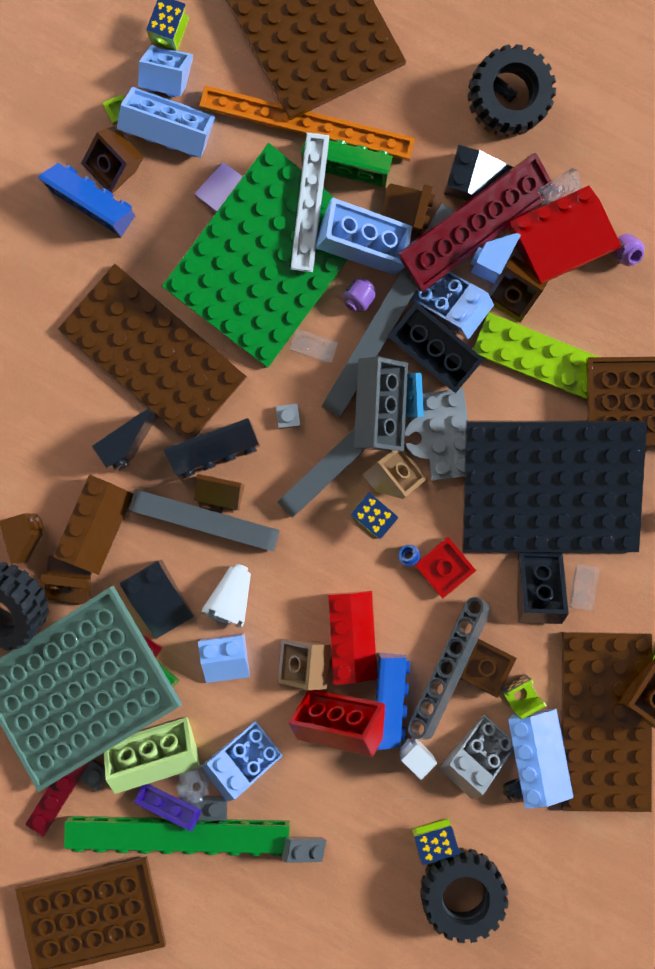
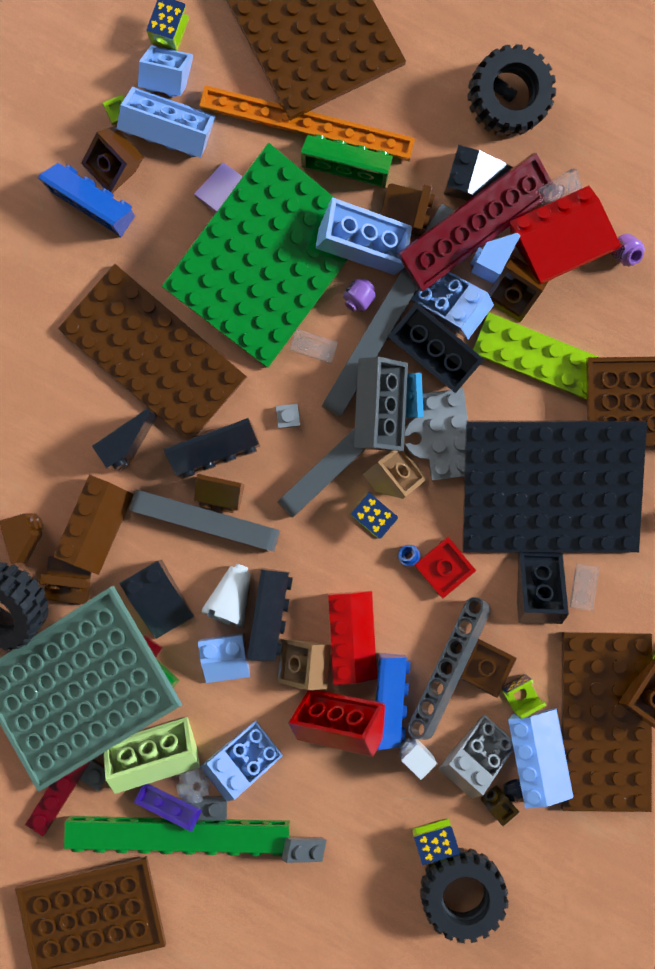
(268, 615): none -> black slope
(309, 202): white tile -> none
(499, 805): none -> dark brown bracket

